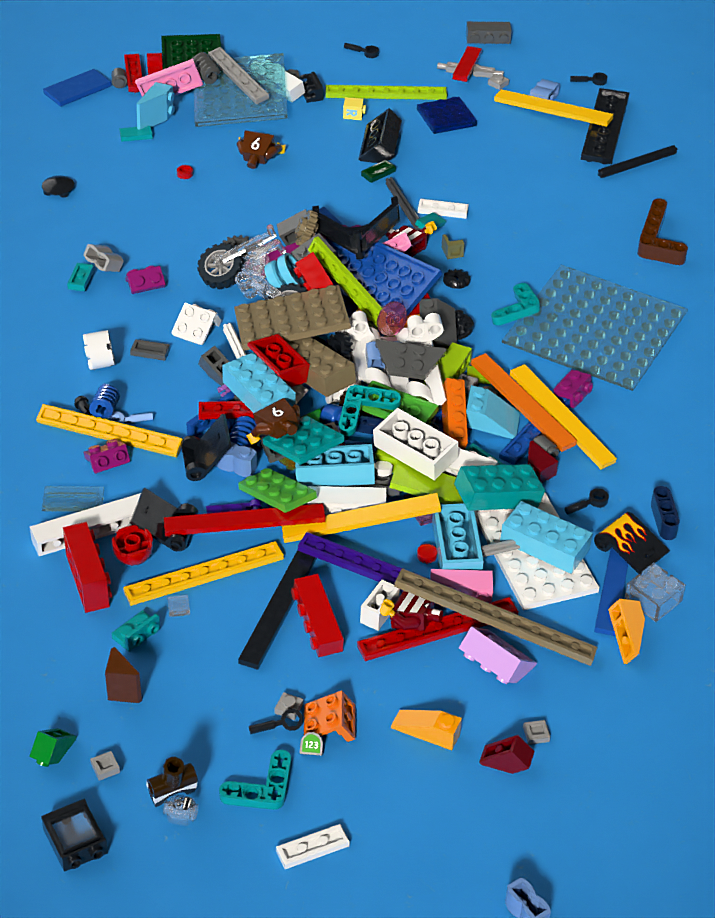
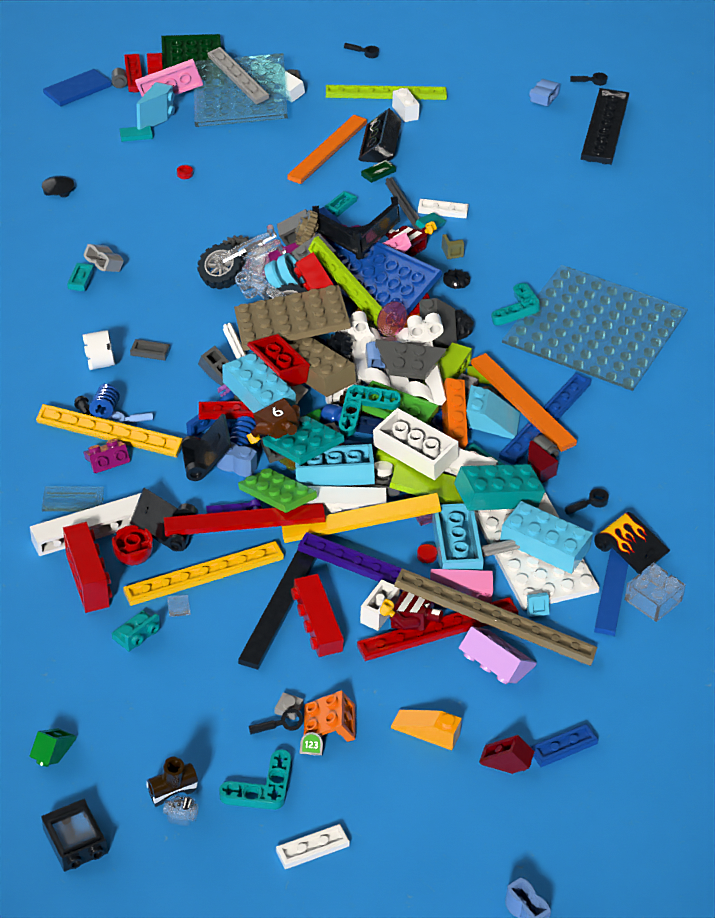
(105, 765): light grey plate -> none
(122, 679): reddish brown slope -> none
(145, 279): magenta bracket -> none
(195, 323): white bracket -> none
(206, 67): dark grey piece -> none
(258, 148): reddish brown torso -> none
(312, 87): black hinge -> none
(326, 149): none -> orange tile
(343, 204): none -> teal tile
(353, 108): light yellow brick -> none
(405, 105): none -> white brick
(446, 115): clear blue plate -> none
(467, 63): red tile -> none
(478, 71): light grey piece -> none
(488, 32): dark grey brick -> none
(498, 81): light grey plate -> none
(536, 732): light grey tile -> none
(537, 604): none -> medium azure plate
(543, 396): yellow tile -> none
(553, 107): yellow tile -> none
(564, 745): none -> blue tile
(574, 387): magenta bracket -> none
(628, 626): light orange slope -> none
(637, 161): black axle -> none
(656, 248): reddish brown beam -> none
(665, 513): dark blue beam -> none

